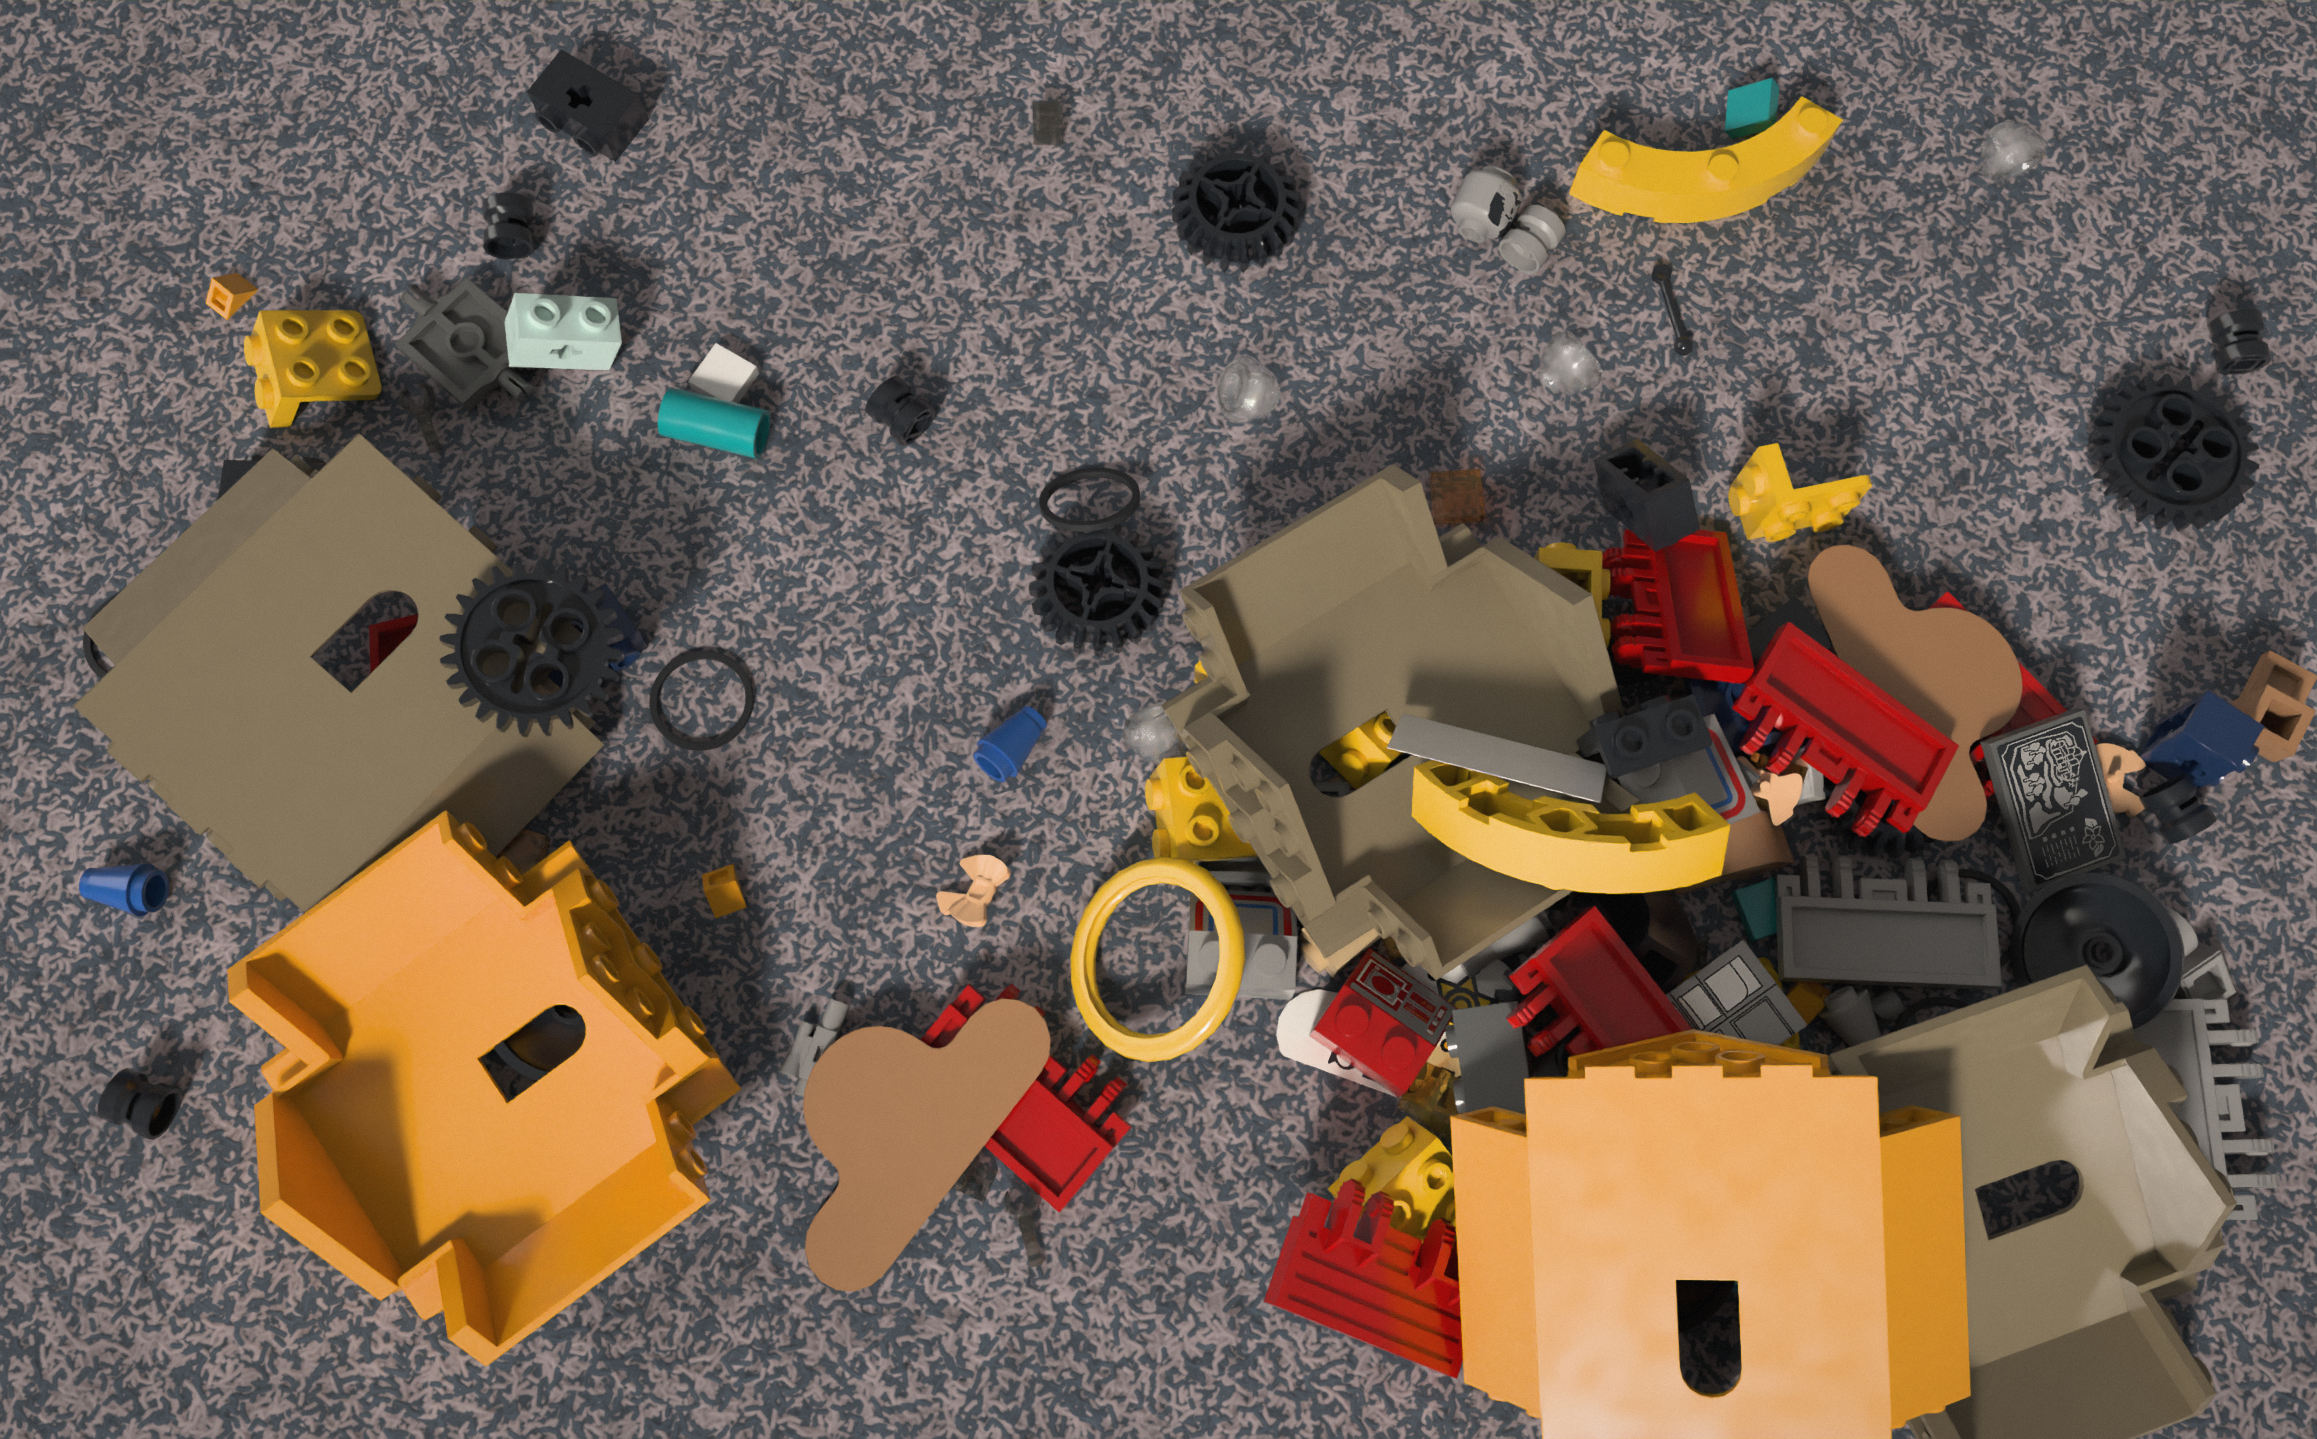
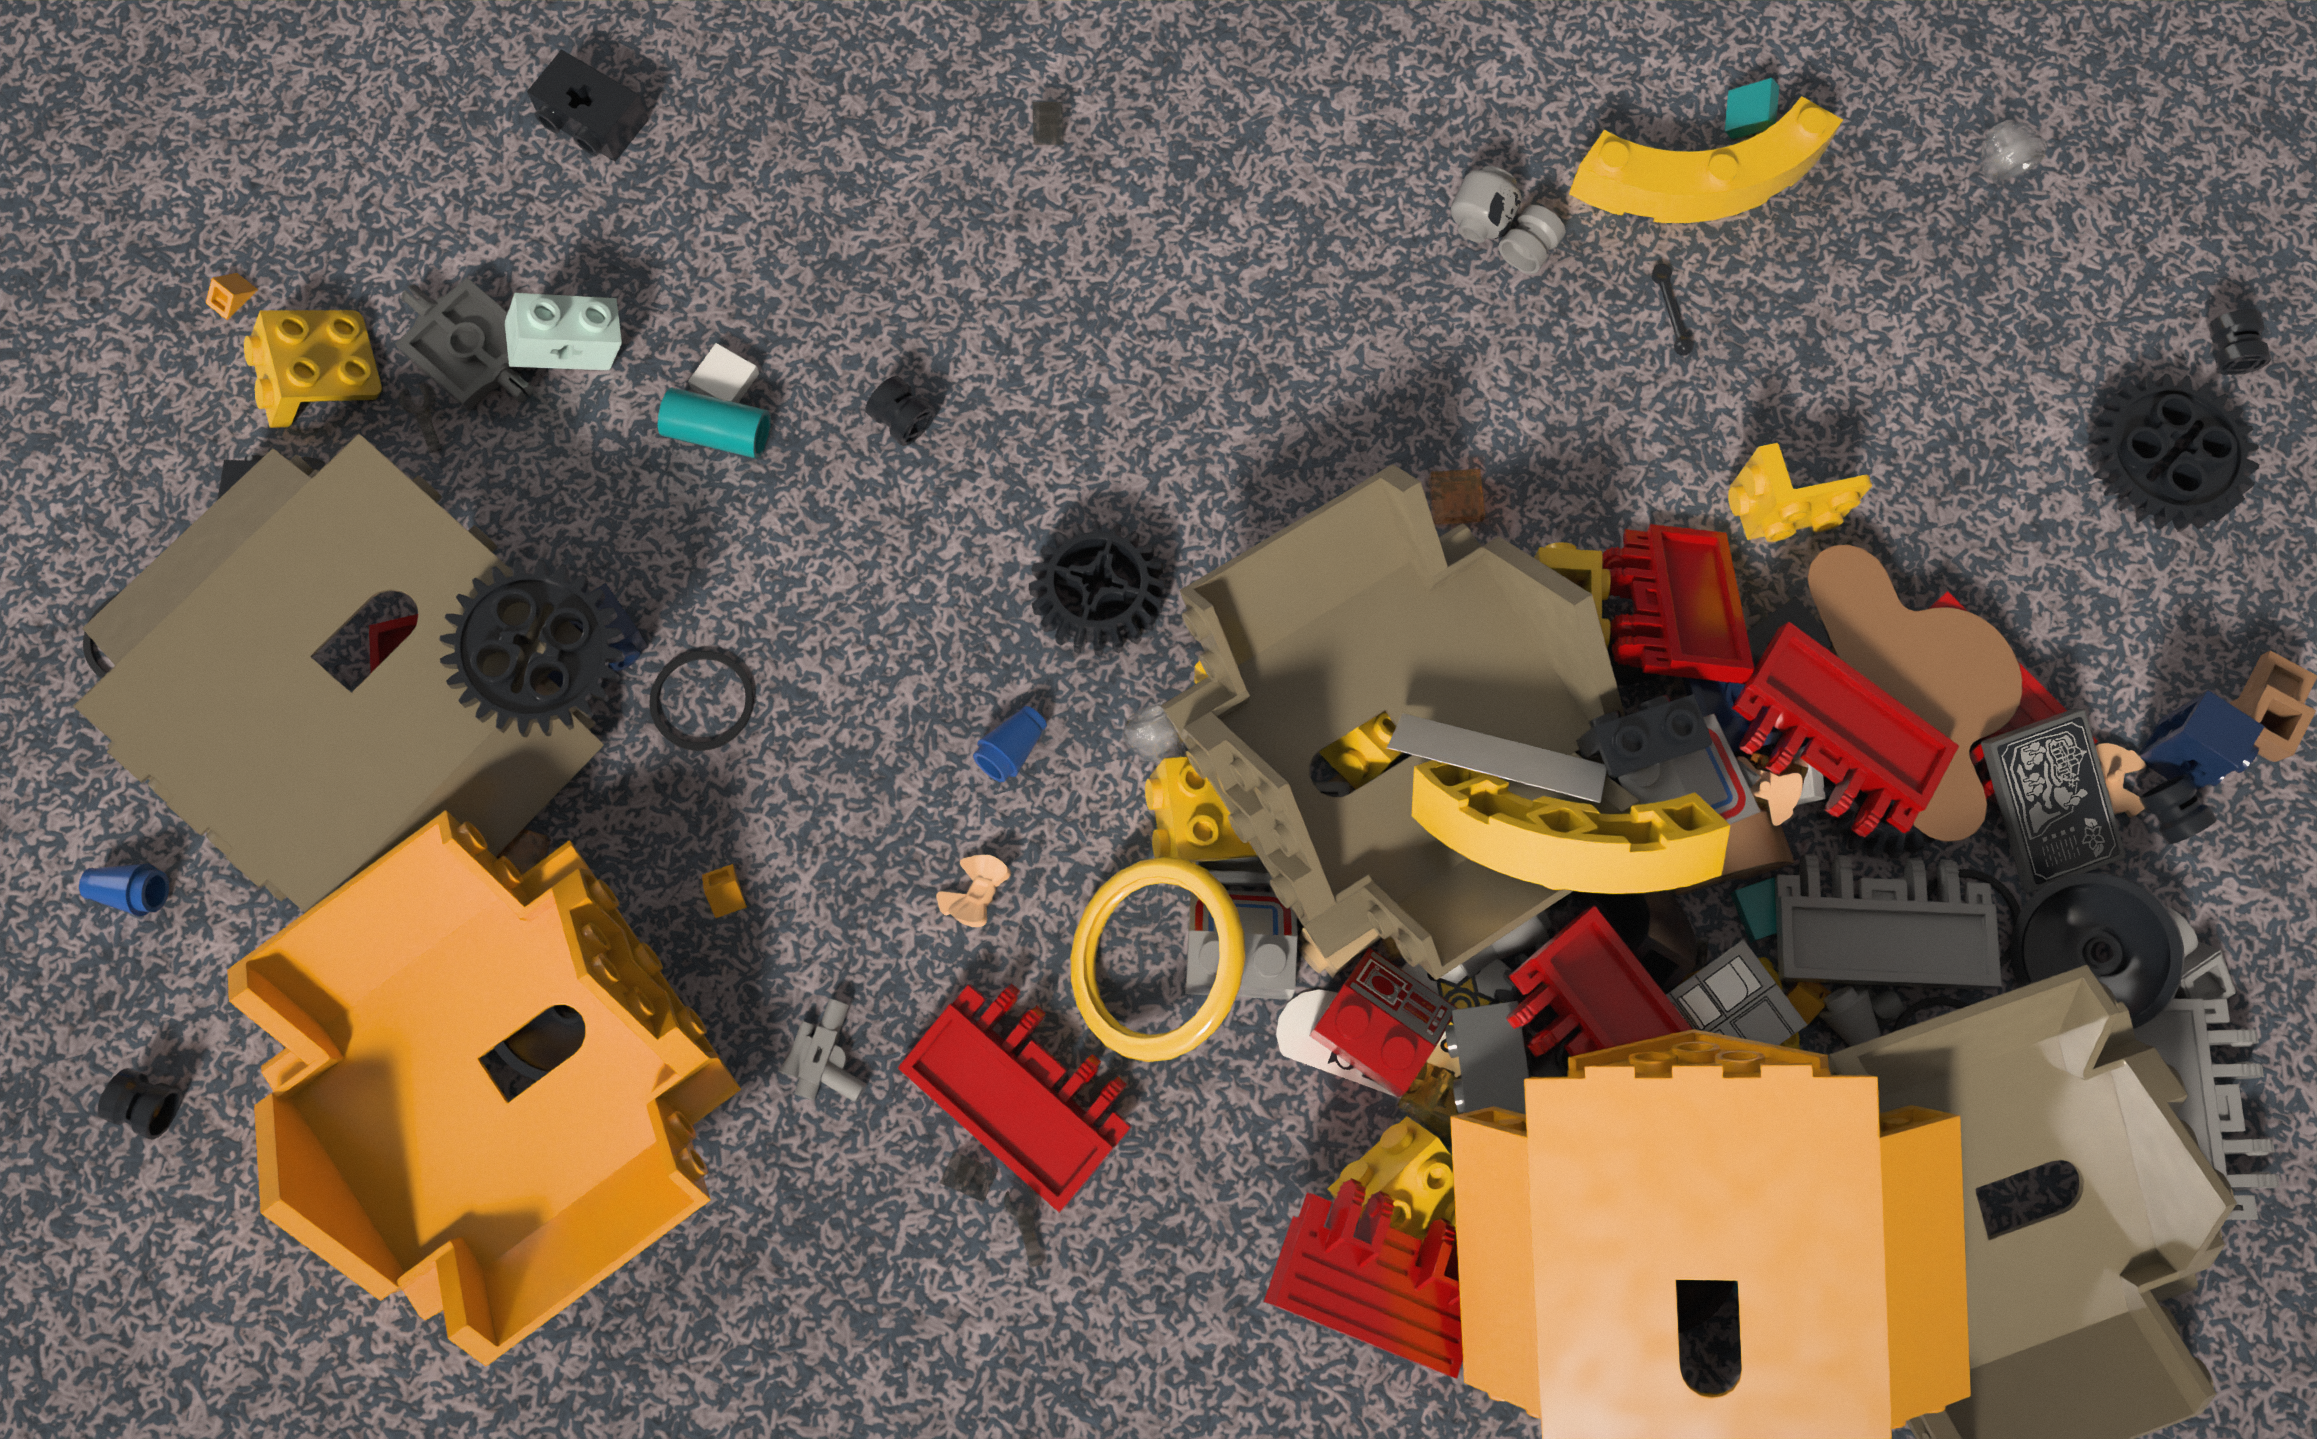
(508, 224): black wheel -> none
(906, 1127): medium nougat sticker -> none
(1094, 525): black piece -> none
(1247, 231): black gear -> none
(1247, 390): clear cone -> none
(1569, 365): clear cone -> none
(1647, 494): black brick -> none

